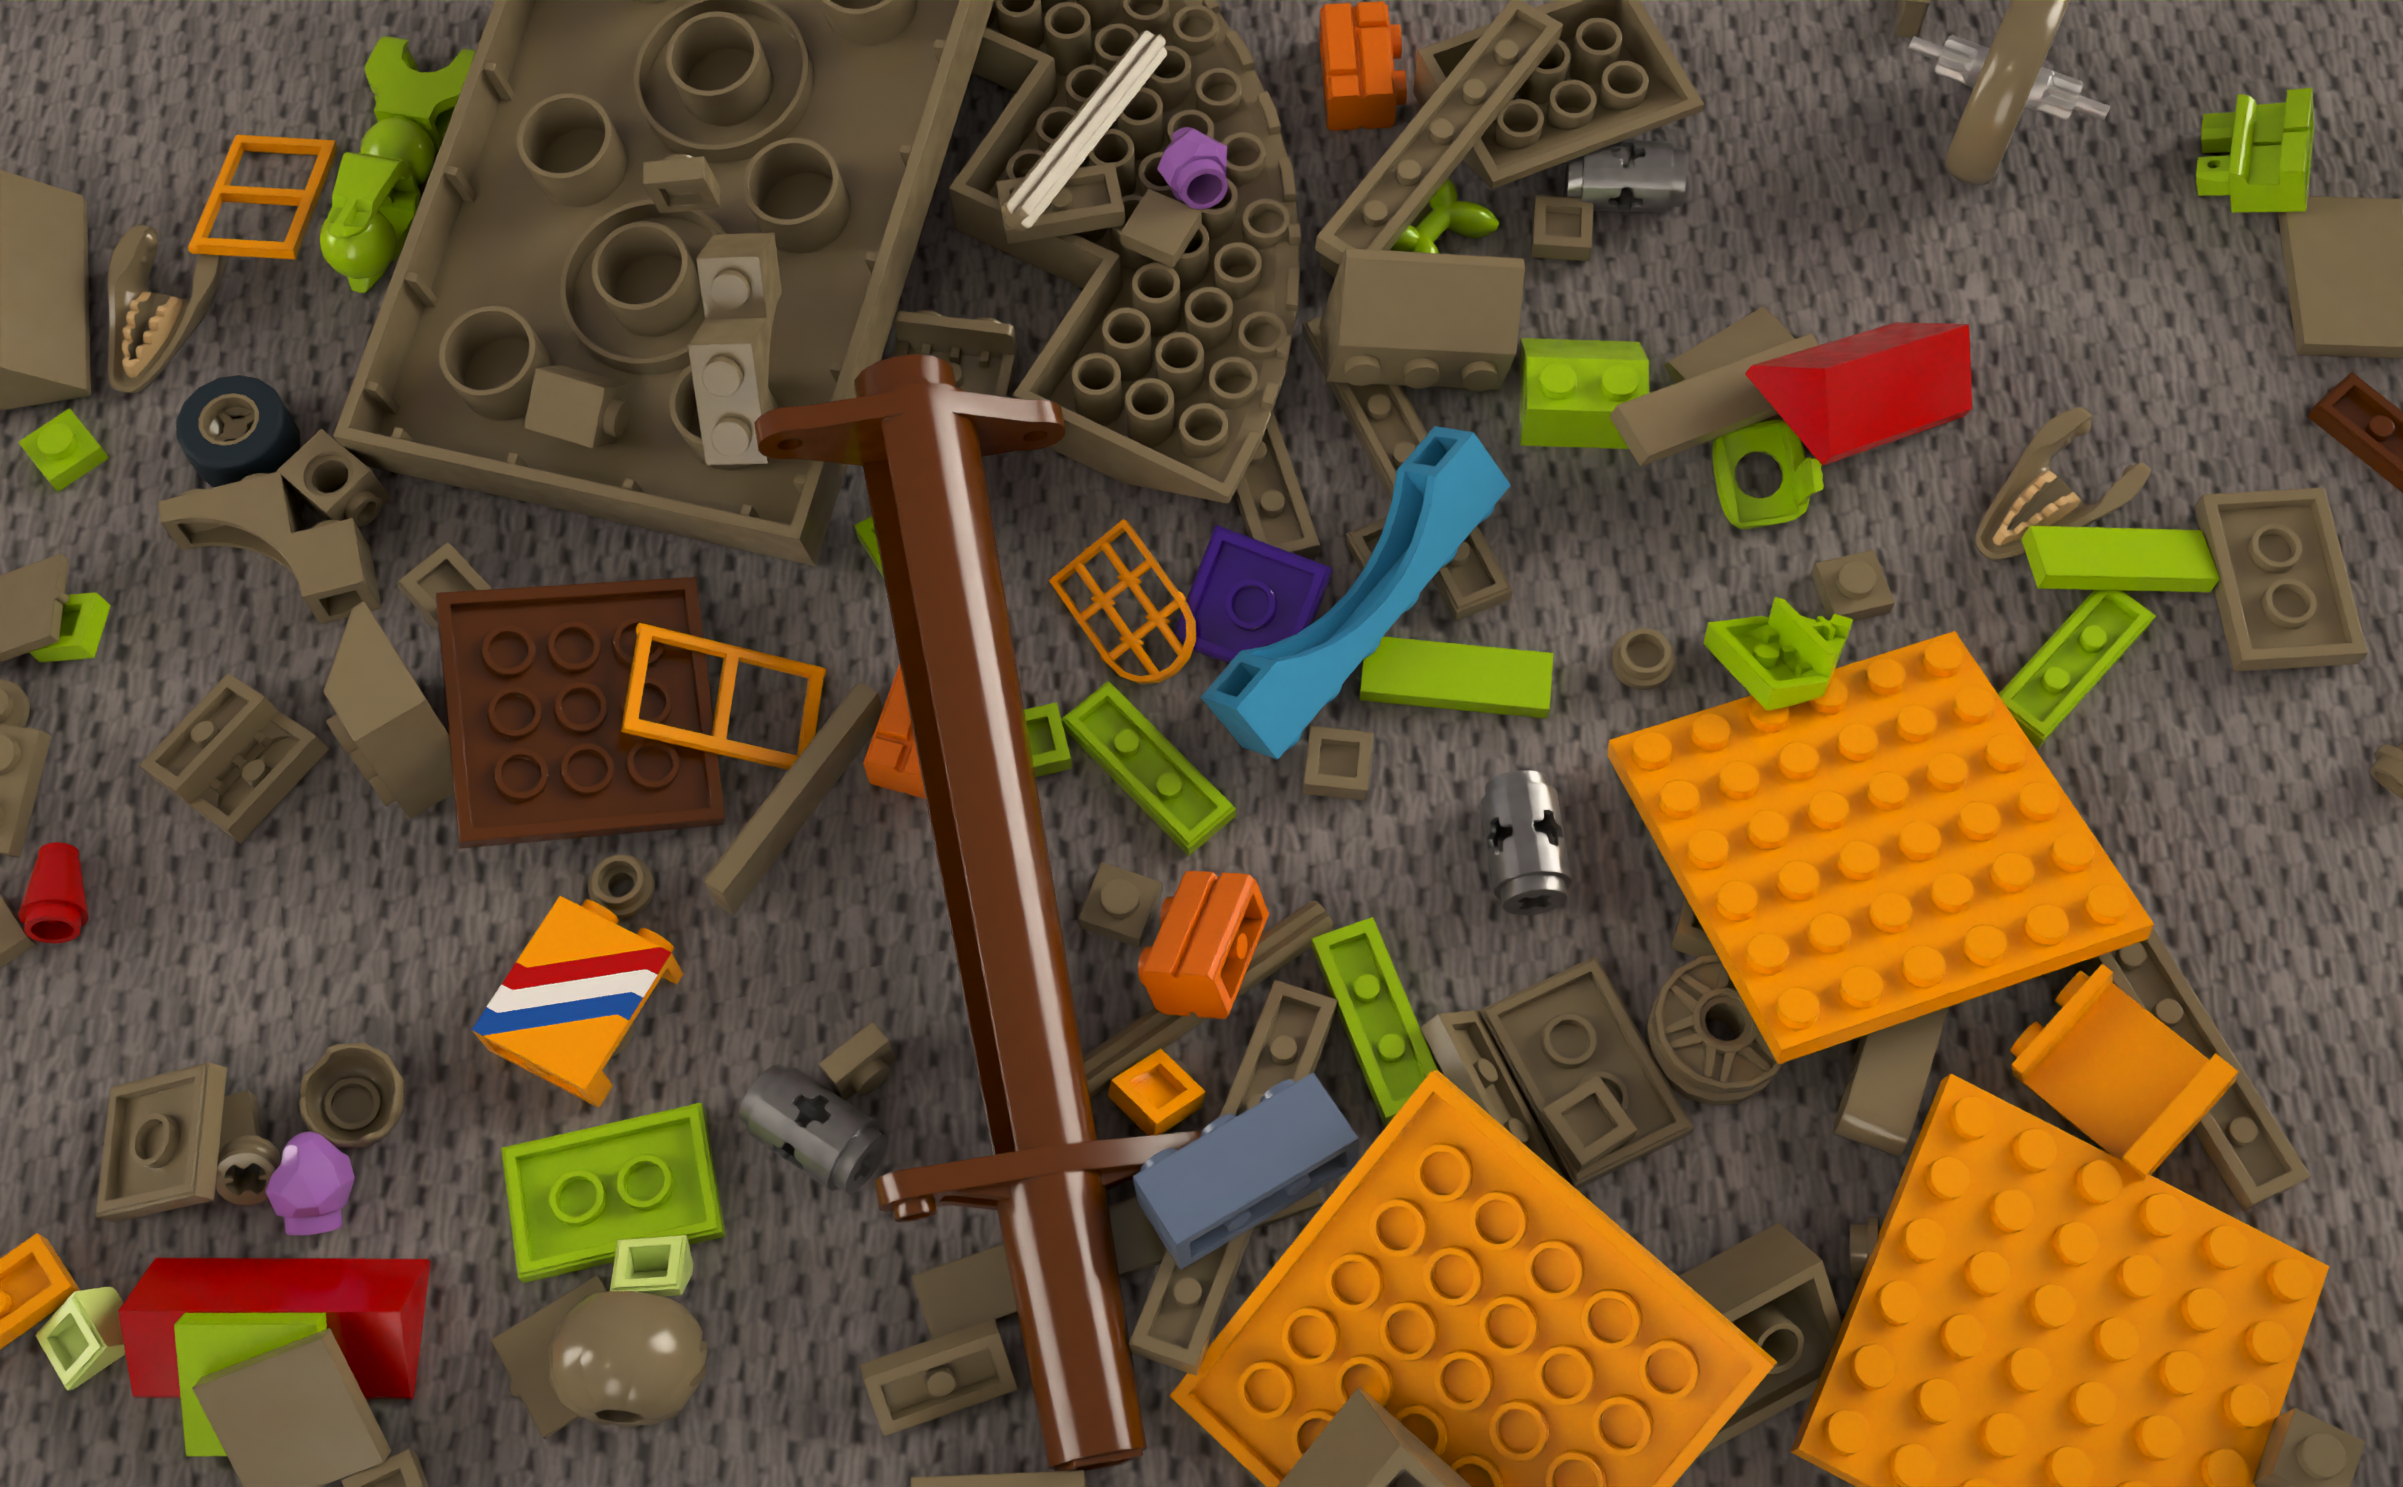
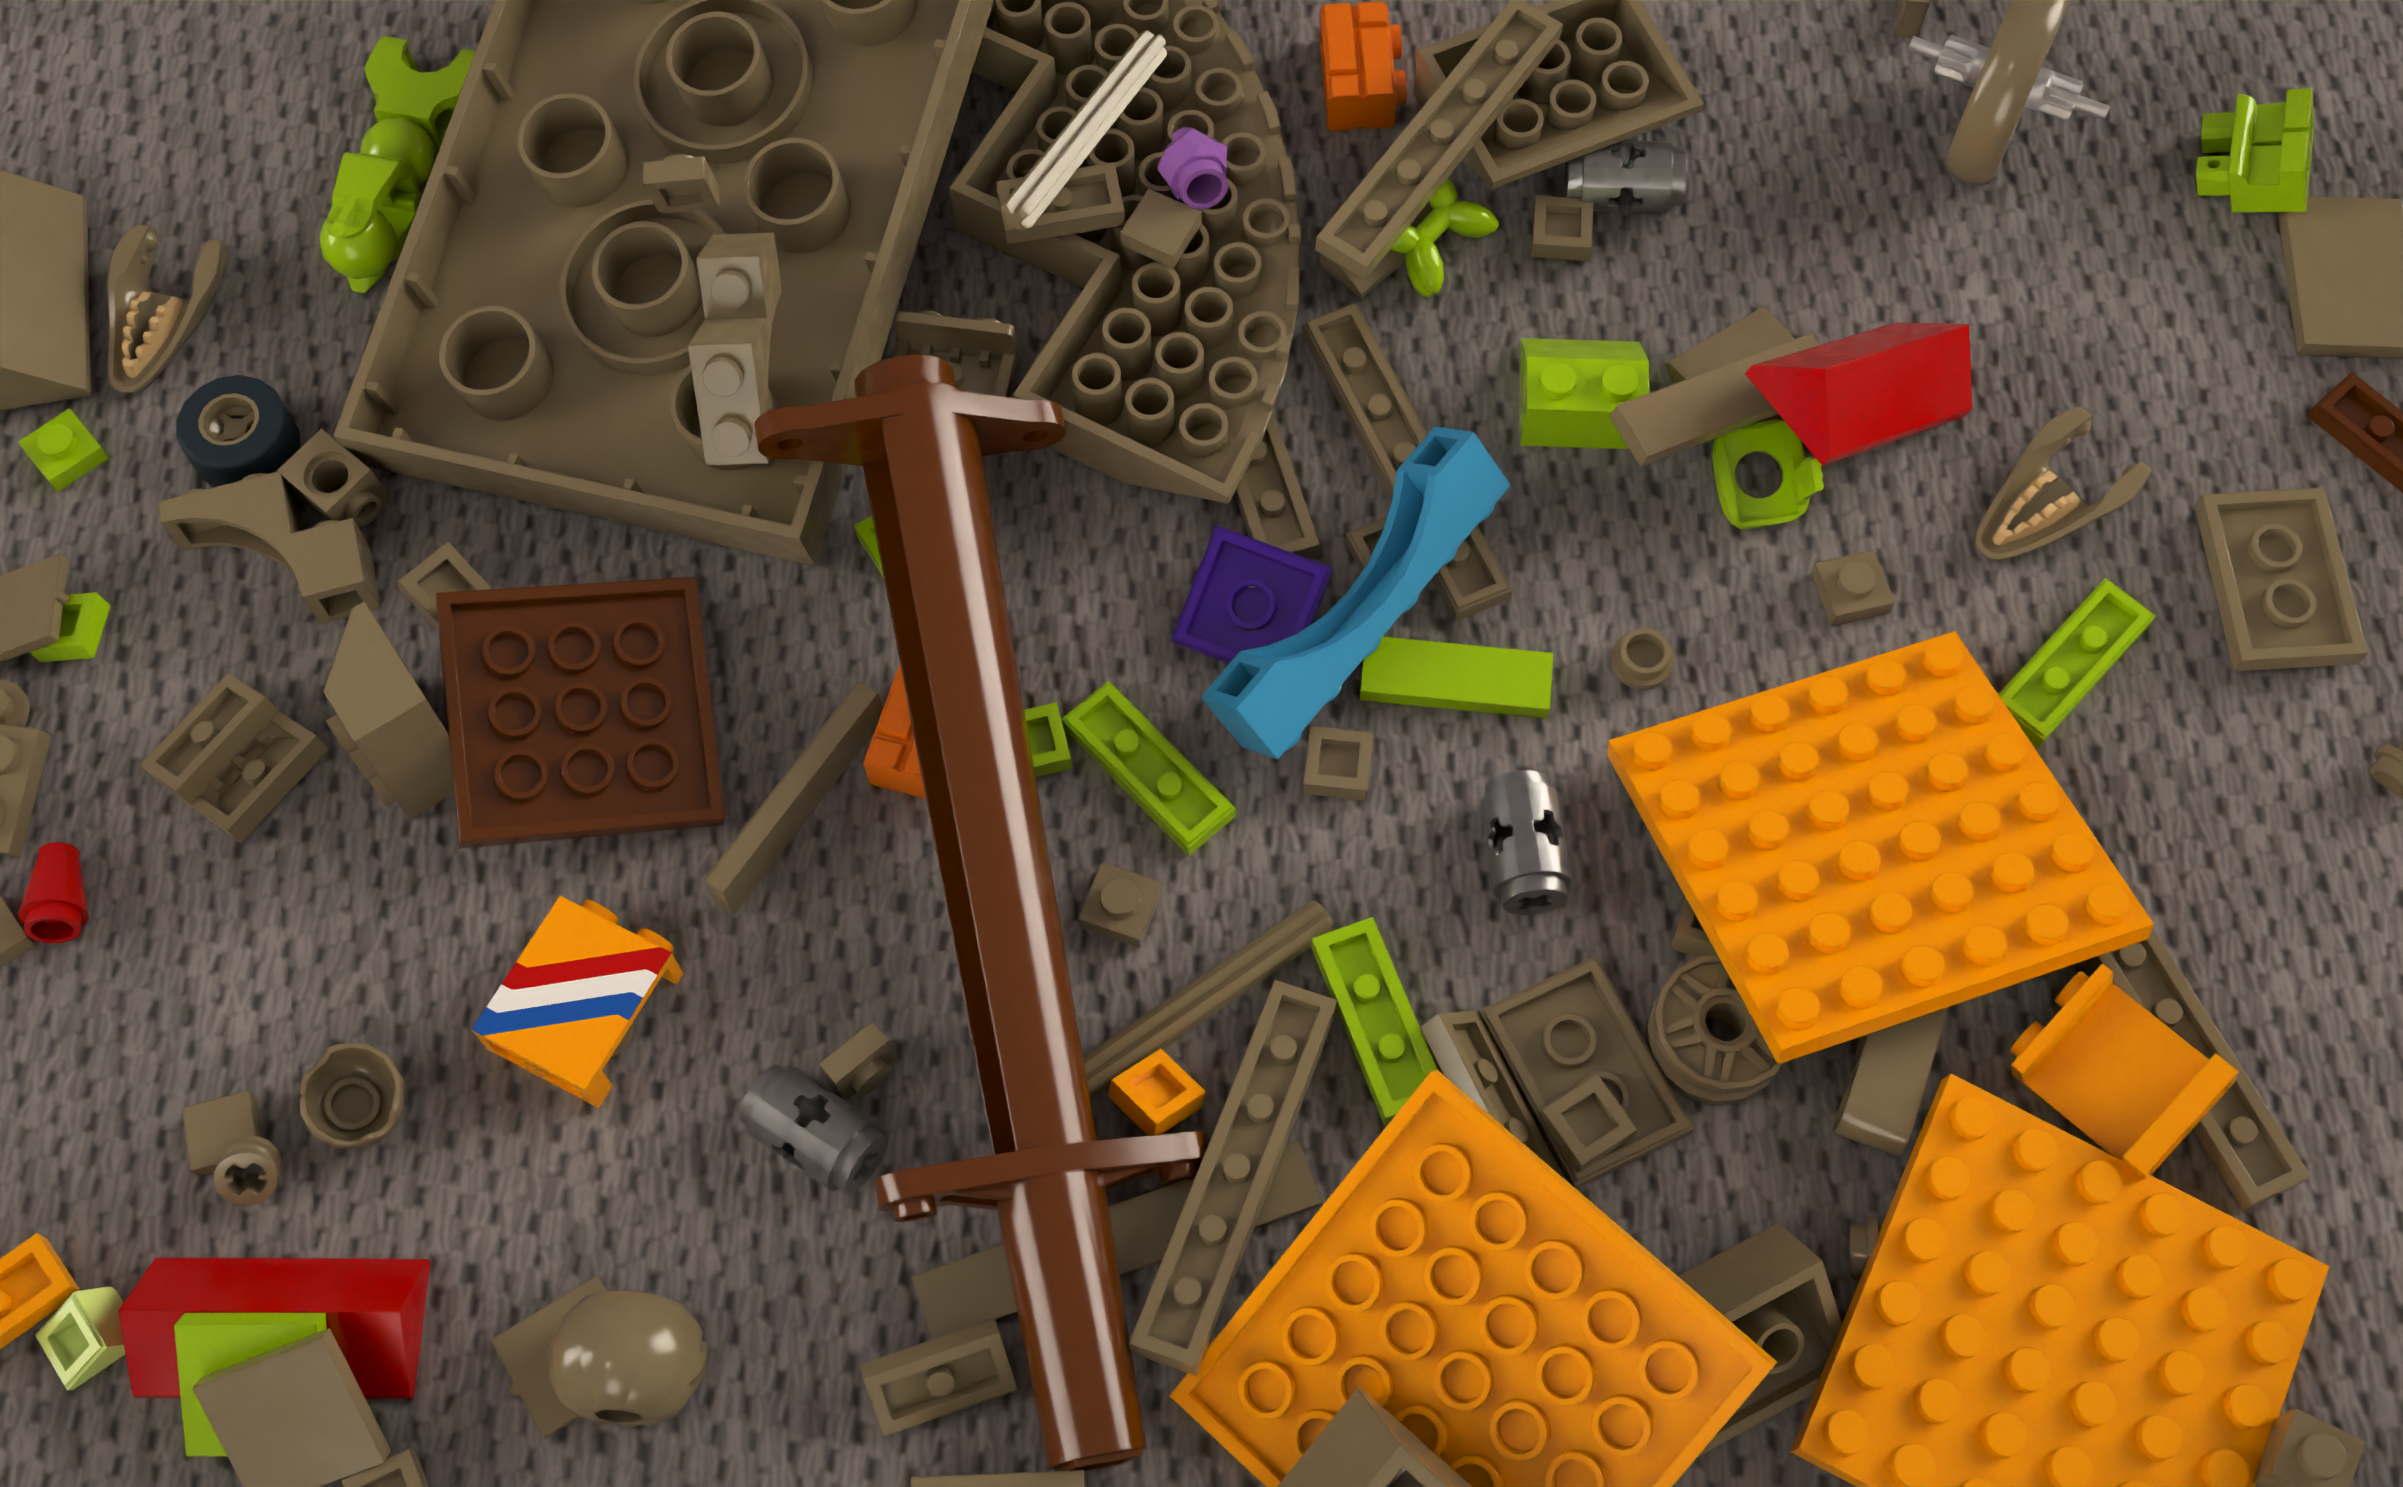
(161, 1143): dark tan tile -> none
(304, 199): light orange window -> none
(311, 1185): medium lavender rock -> none
(577, 406): dark tan brick -> none
(610, 1184): lime tile -> none
(619, 868): dark tan plate -> none
(652, 1265): yellowish green slope -> none
(731, 655): light orange window -> none
(1105, 601): light orange window -> none
(1203, 944): orange brick -> none
(1245, 1169): sand blue brick -> none
(1422, 319): dark tan slope -> none
(1782, 655): lime slope -> none
(2119, 559): lime tile -> none

